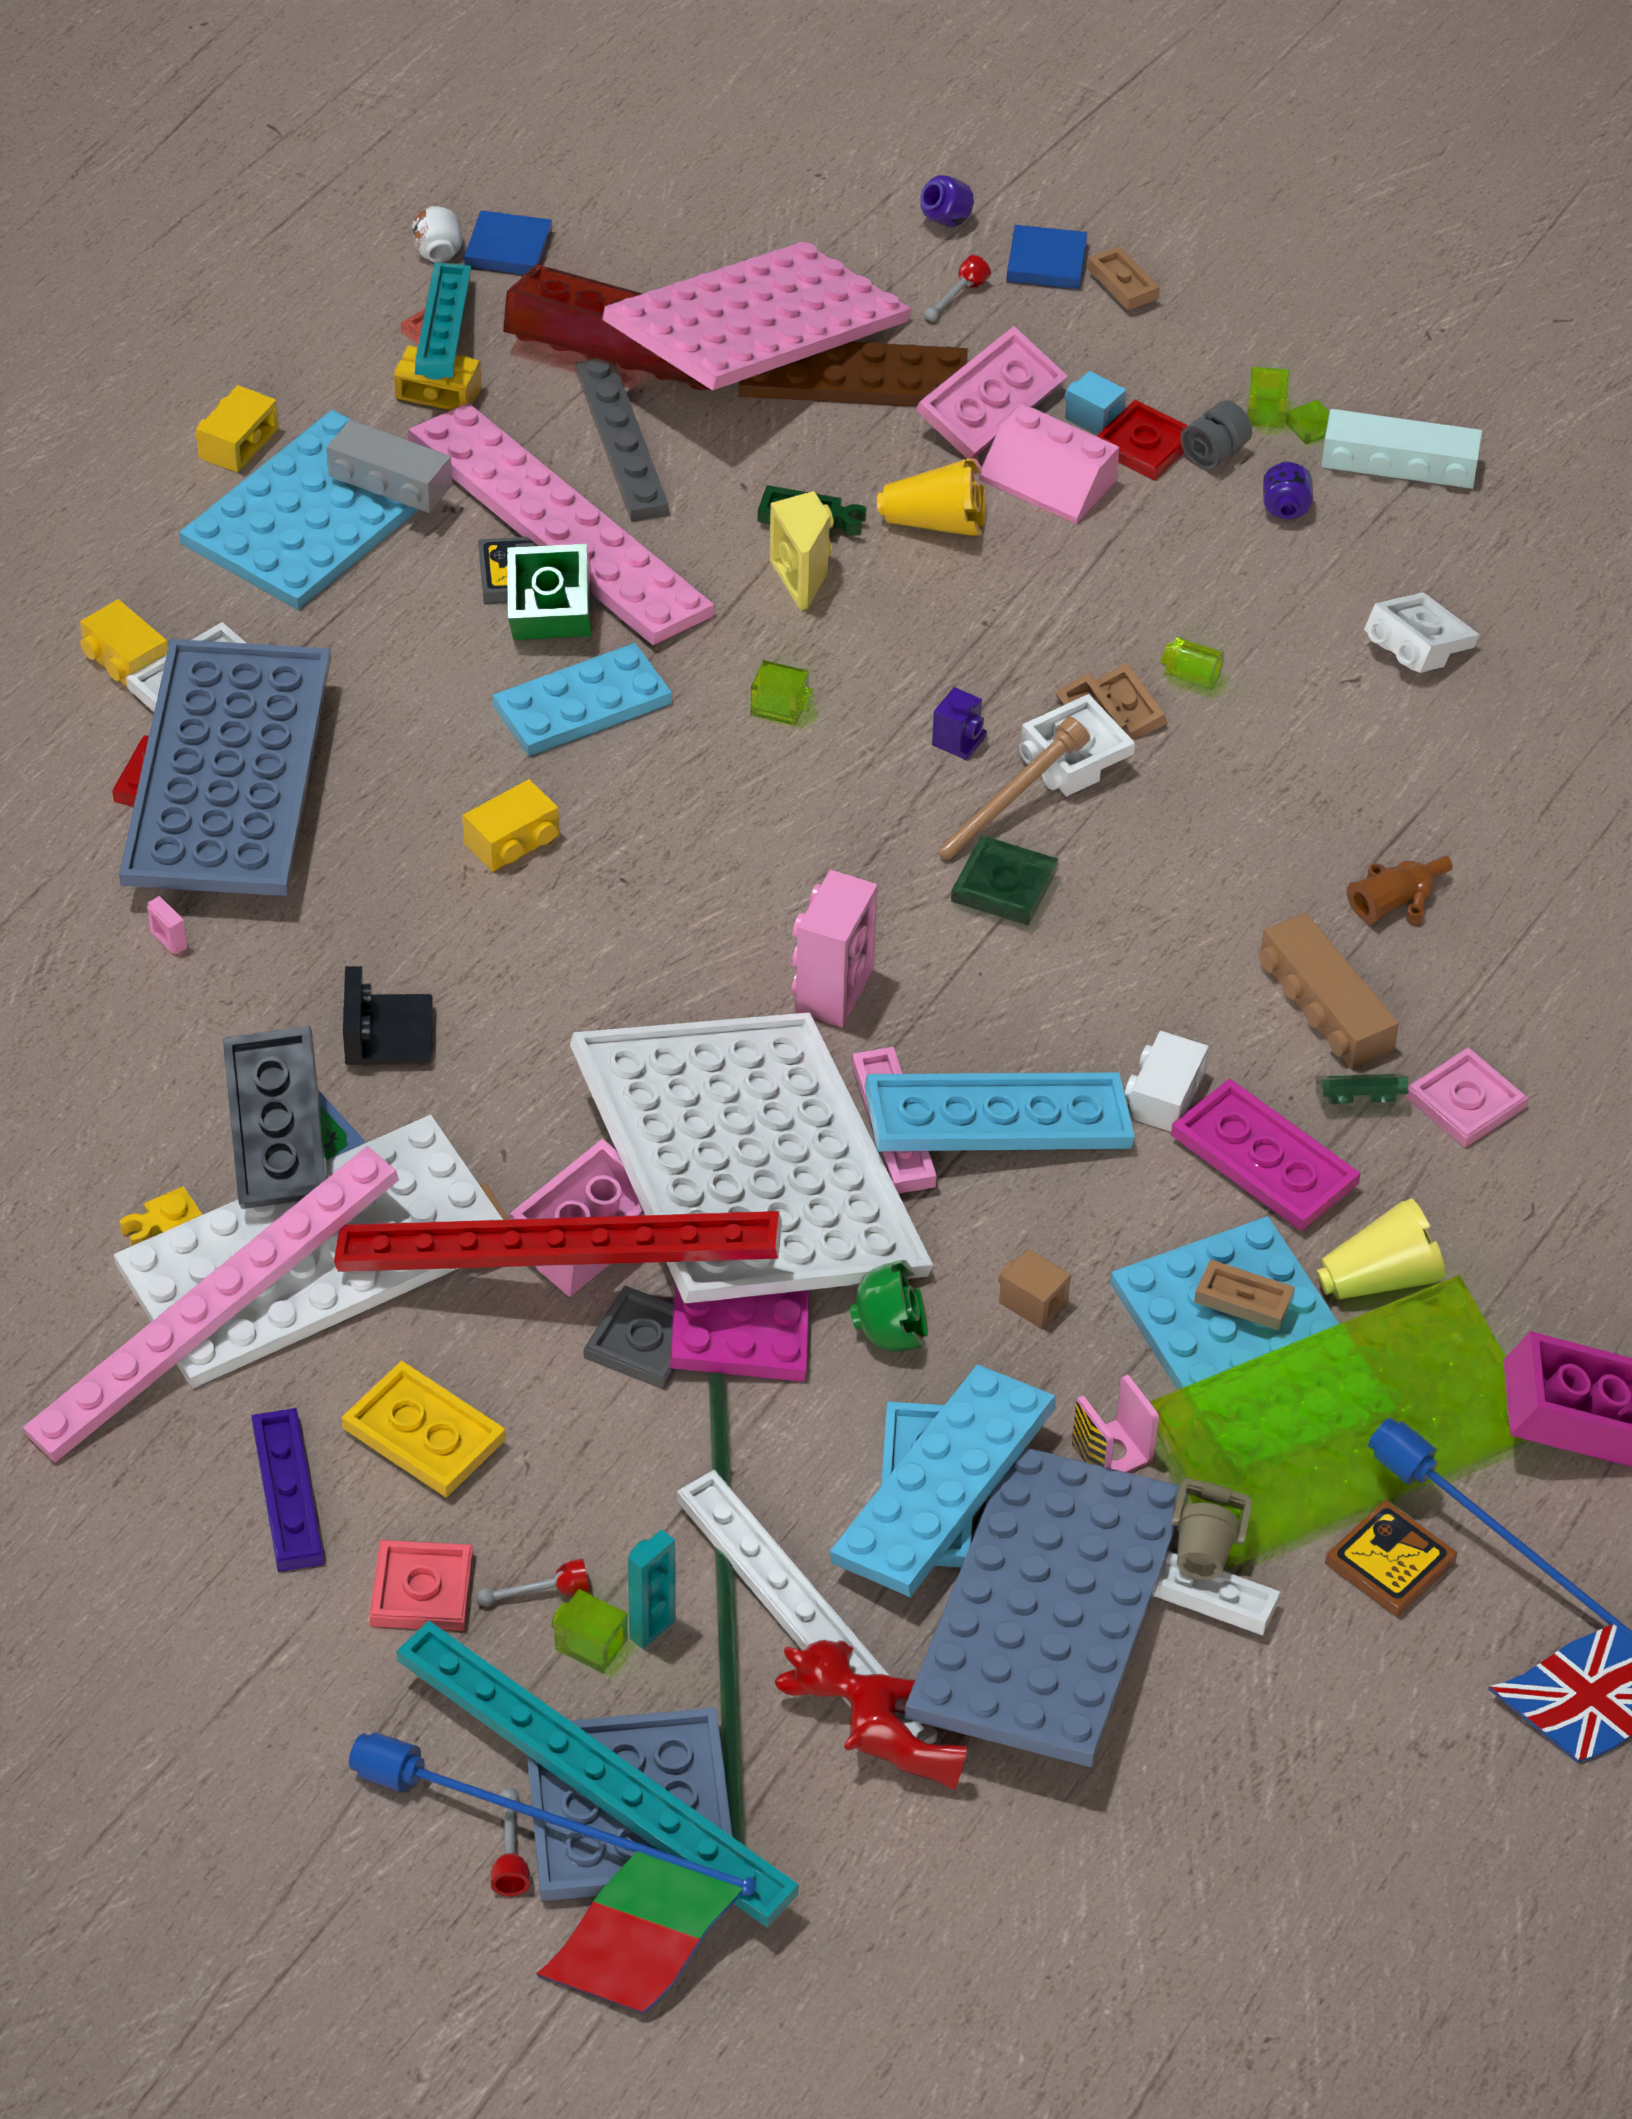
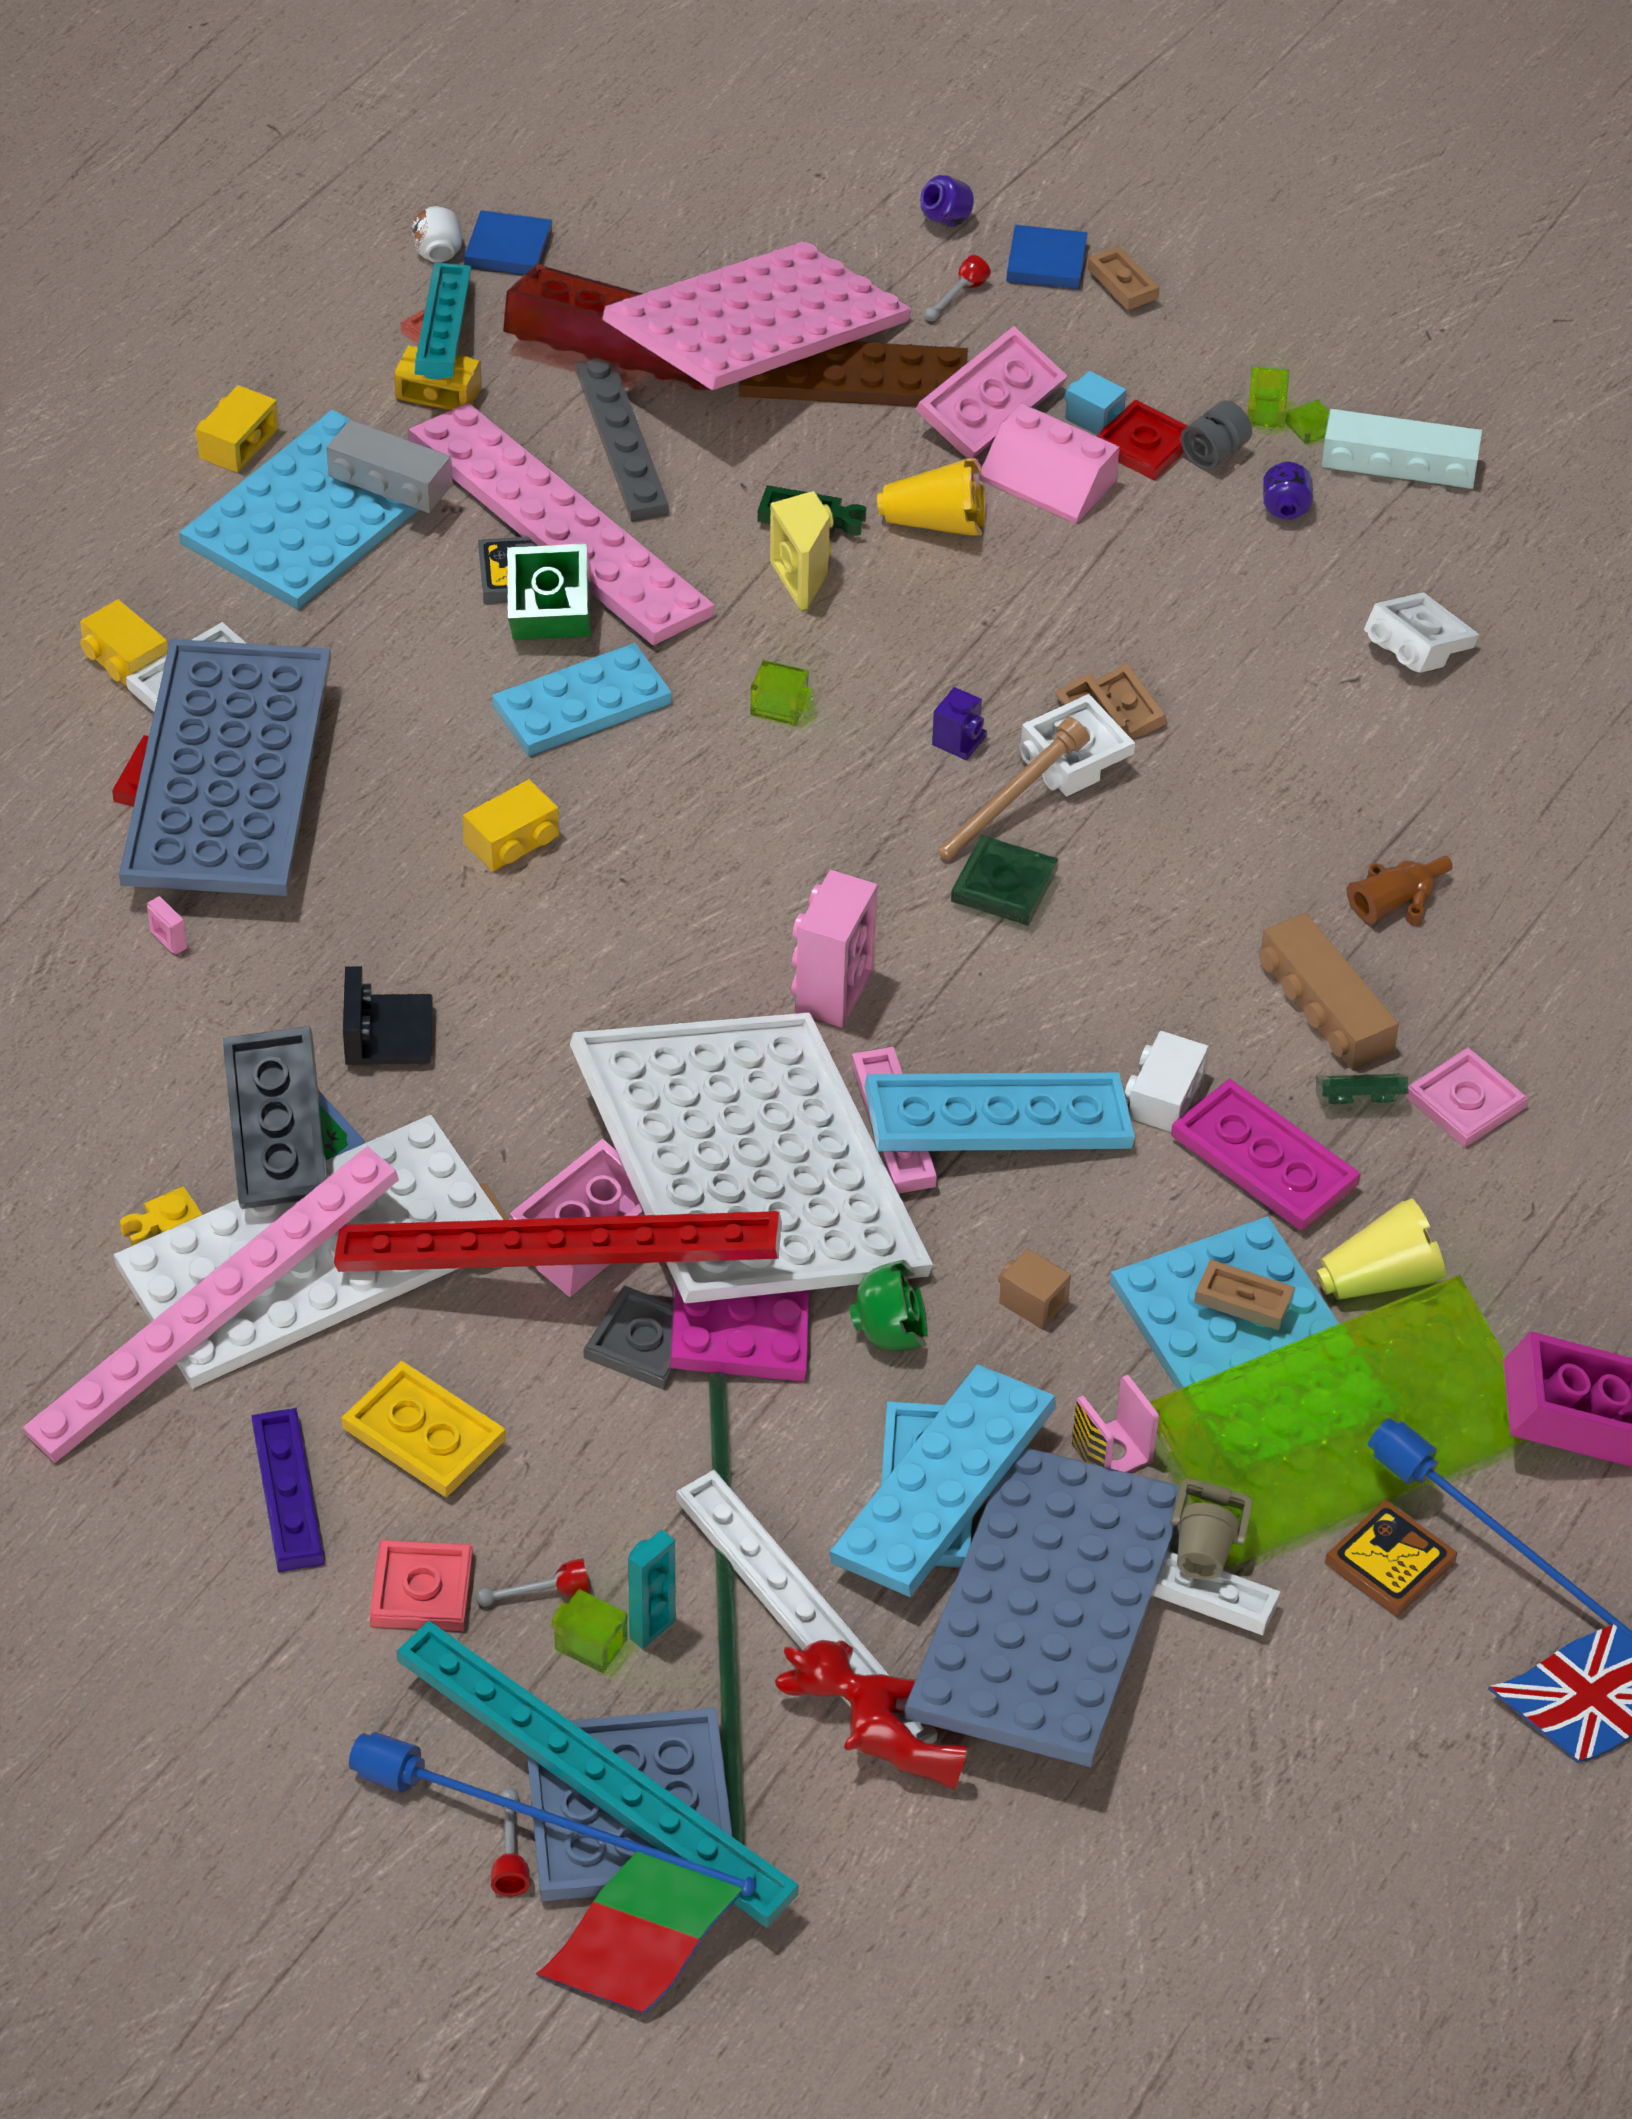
(1193, 662): clear neon green brick -> none

